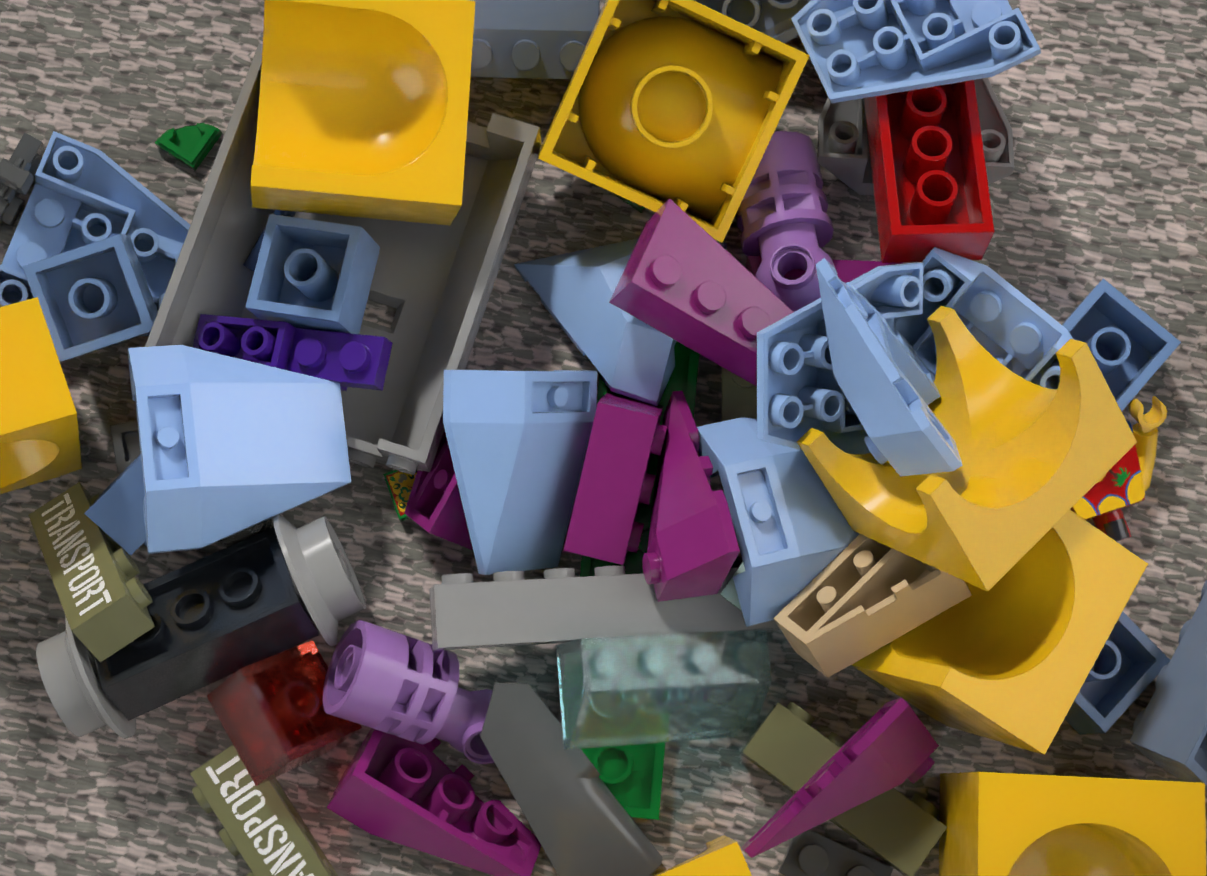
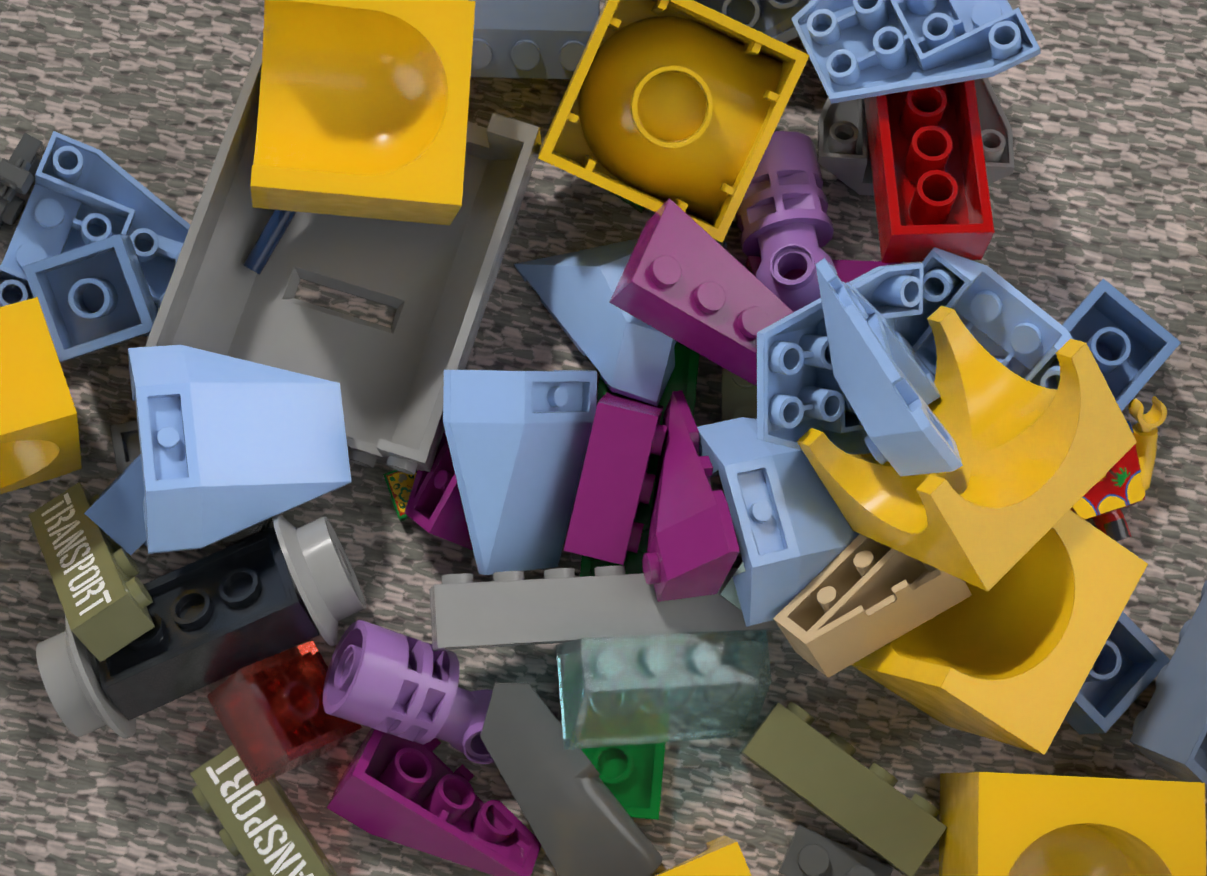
(189, 143): green tile -> none
(313, 274): medium blue brick -> none
(328, 355): dark purple slope -> none
(874, 760): magenta wedge -> none

